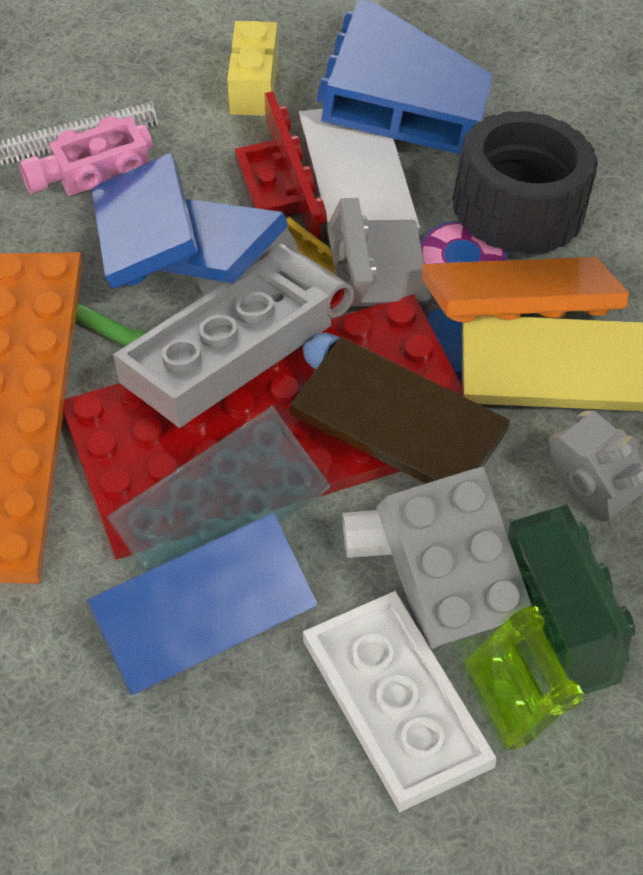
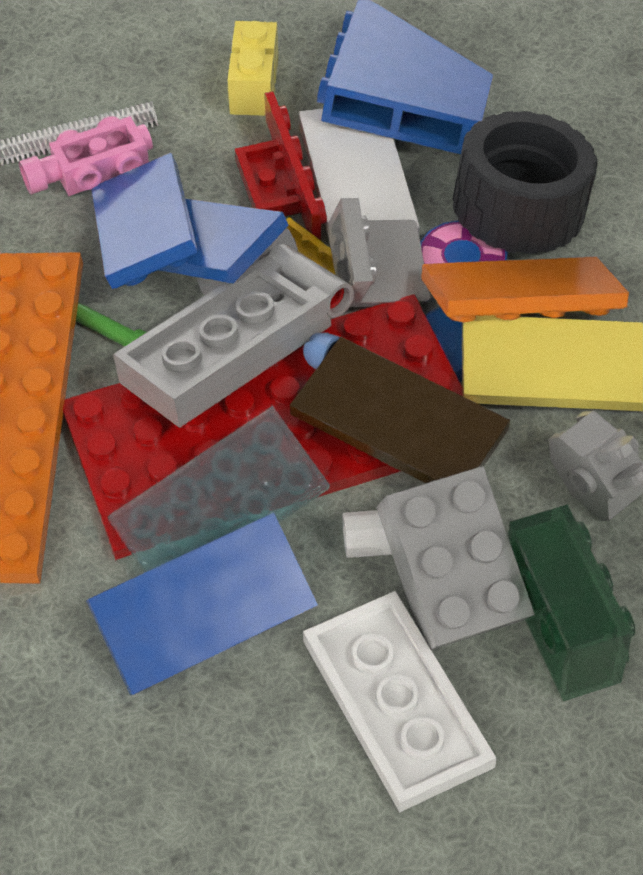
(509, 685): clear neon green plate -> none

